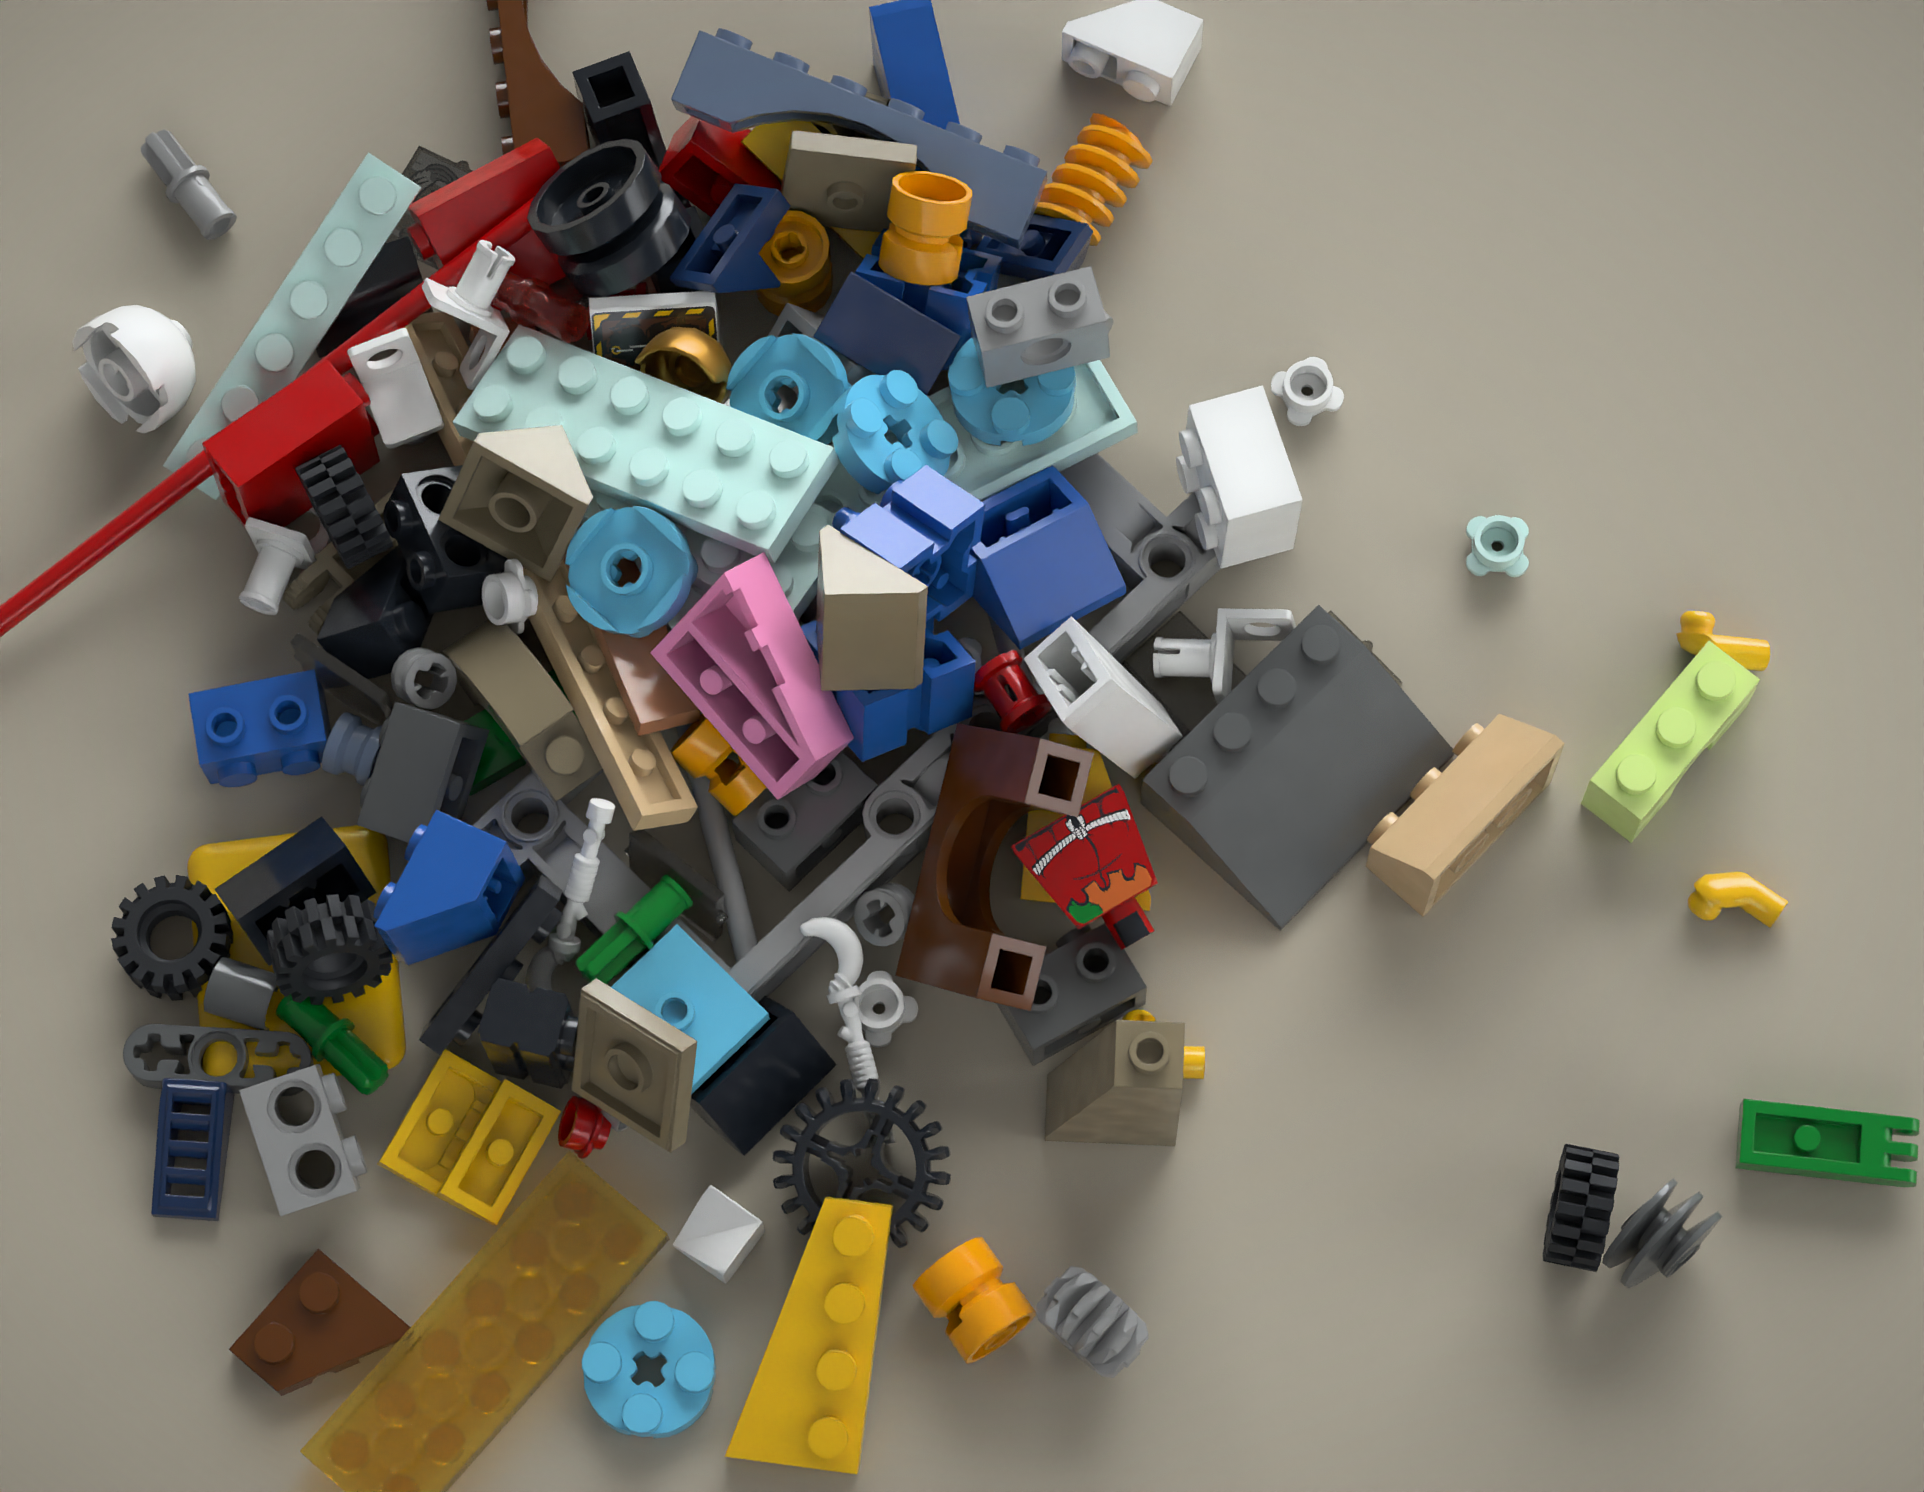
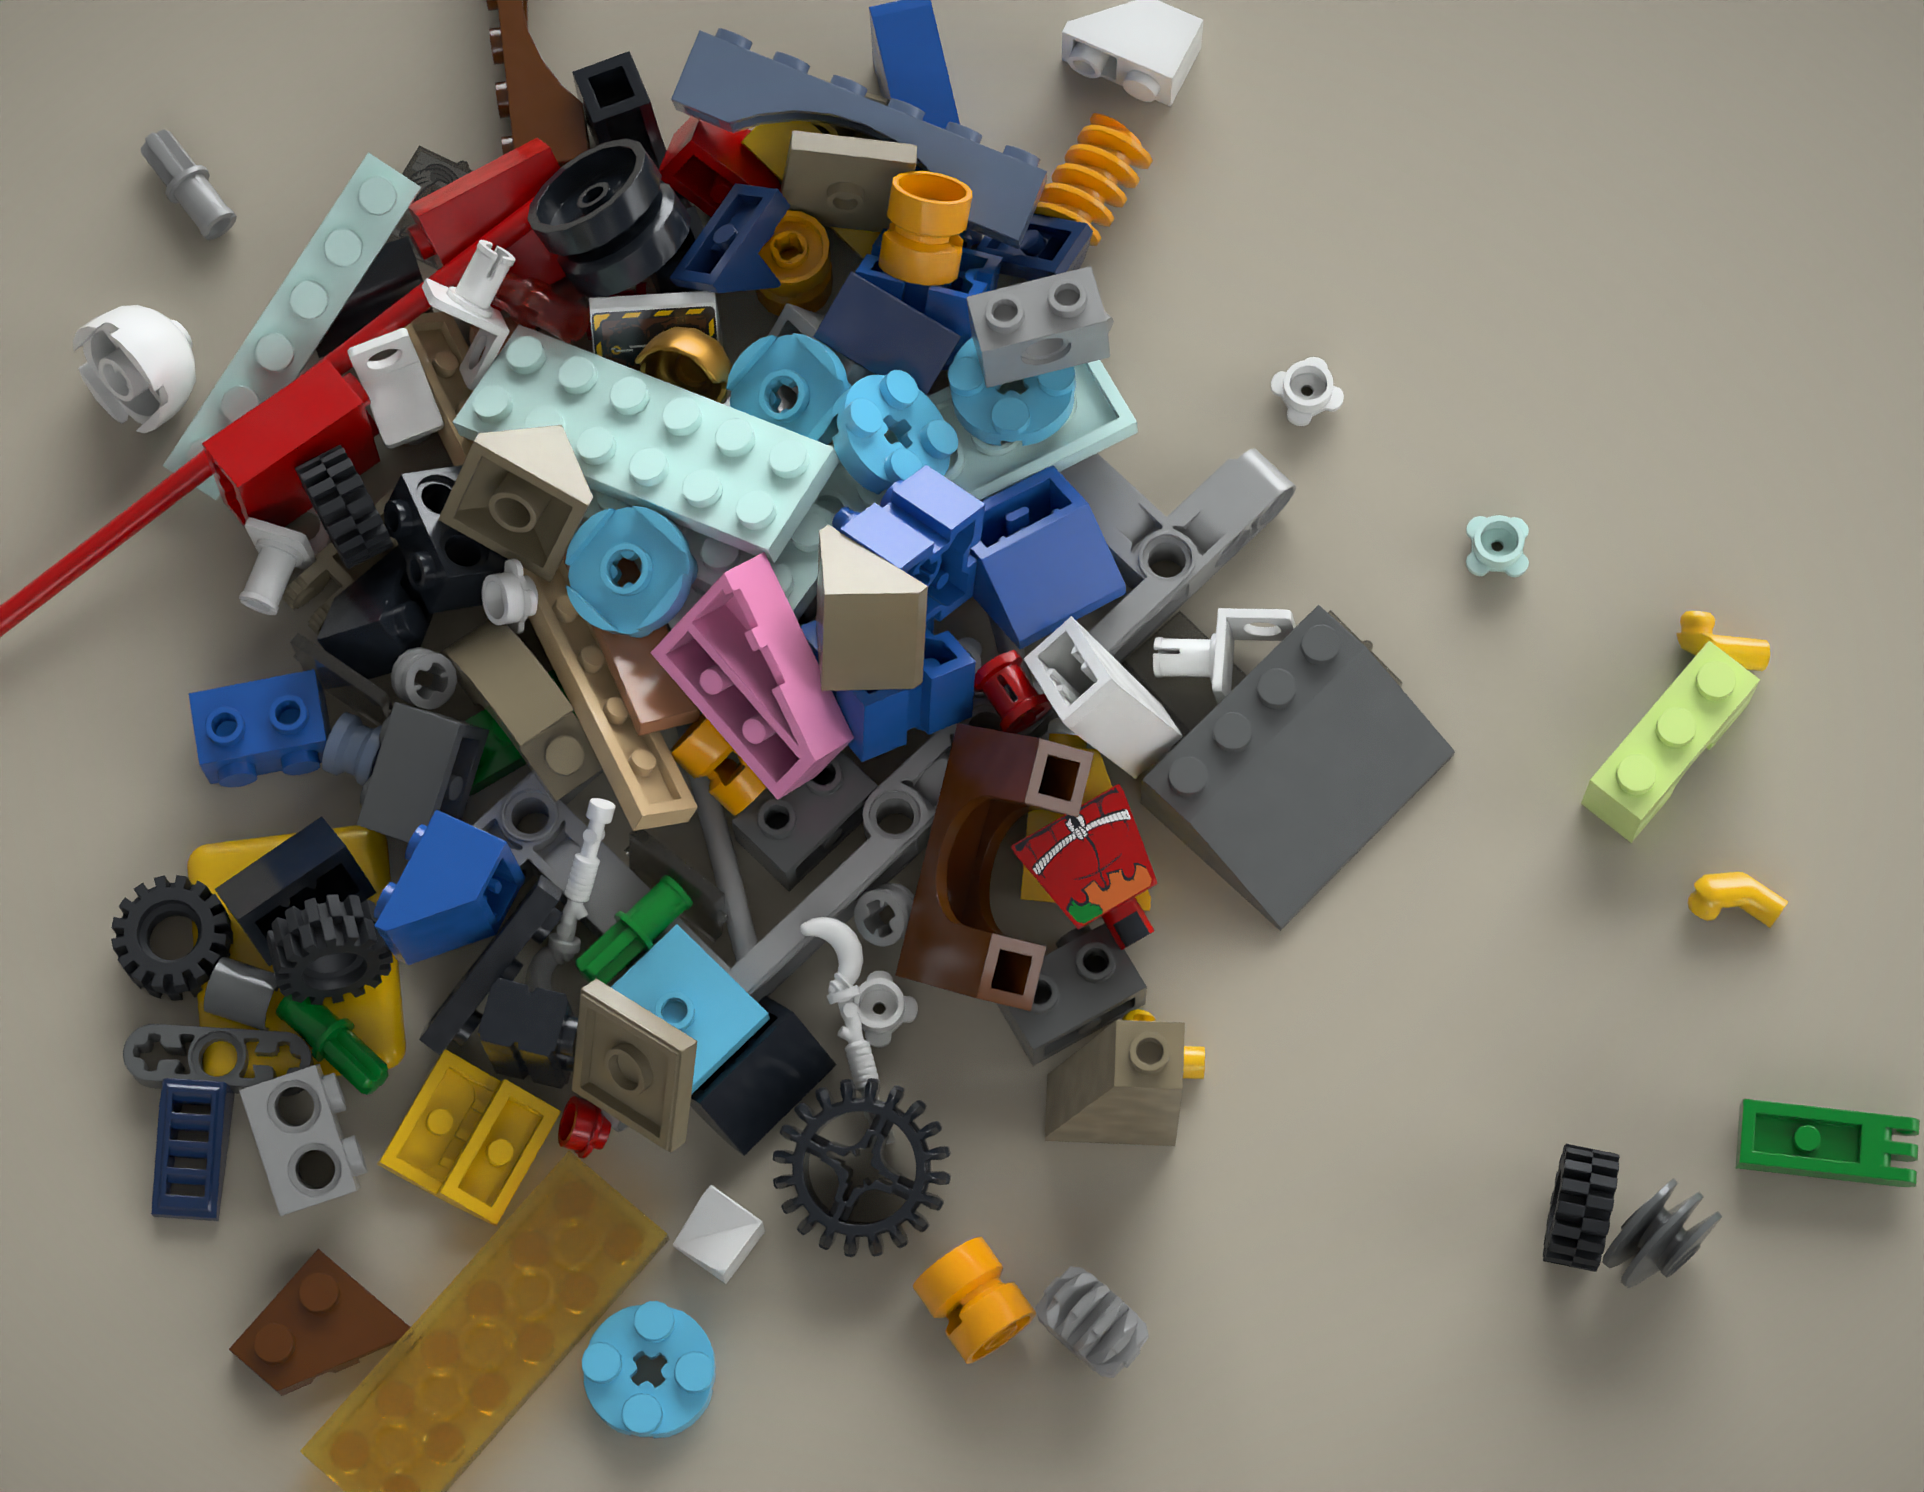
(819, 1360): yellow wing -> none
(1239, 477): white brick -> none
(1462, 809): tan slope -> none

